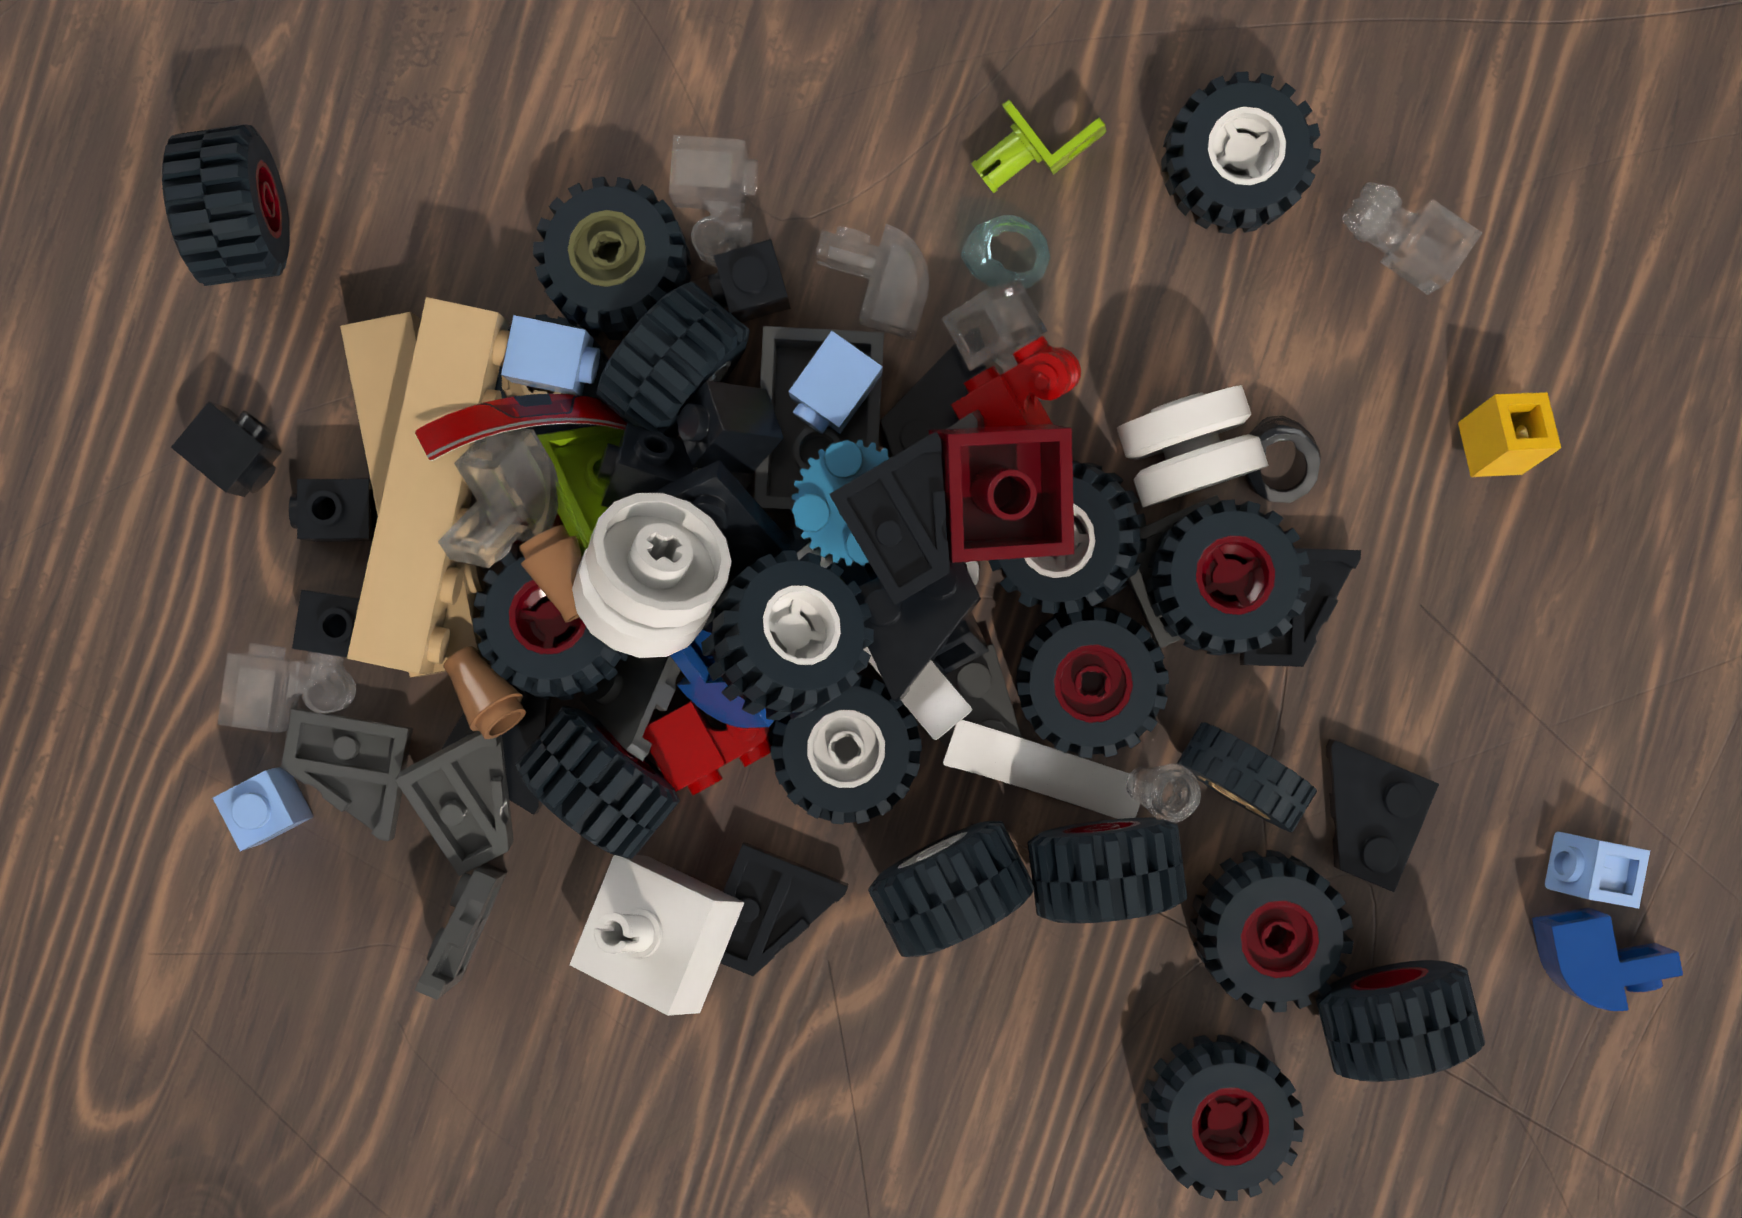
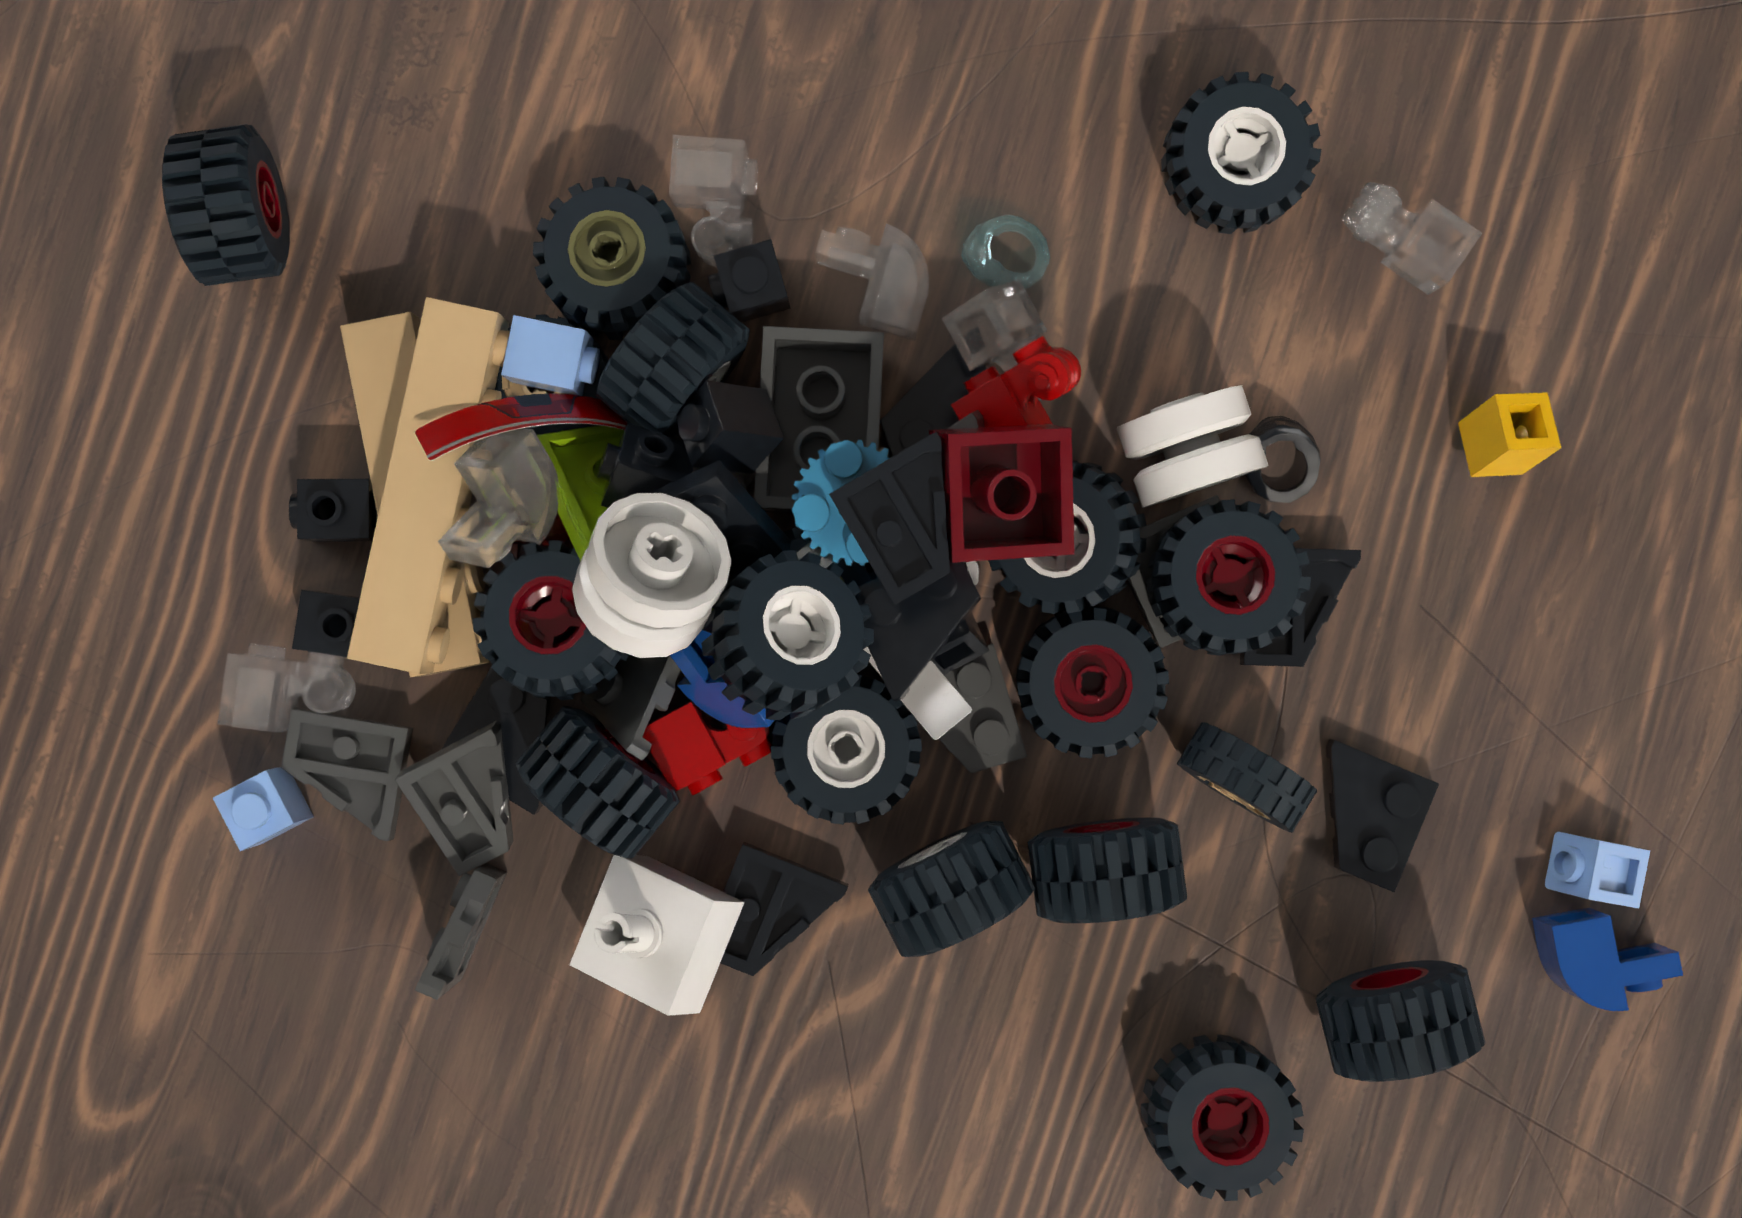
(229, 449): black brick -> none
(485, 696): medium nougat cone -> none
(553, 565): medium nougat cone -> none
(834, 384): light blue brick -> none
(1024, 146): lime bracket -> none
(1040, 769): white sticker -> none
(1165, 791): clear cone -> none
(1271, 930): black wheel -> none

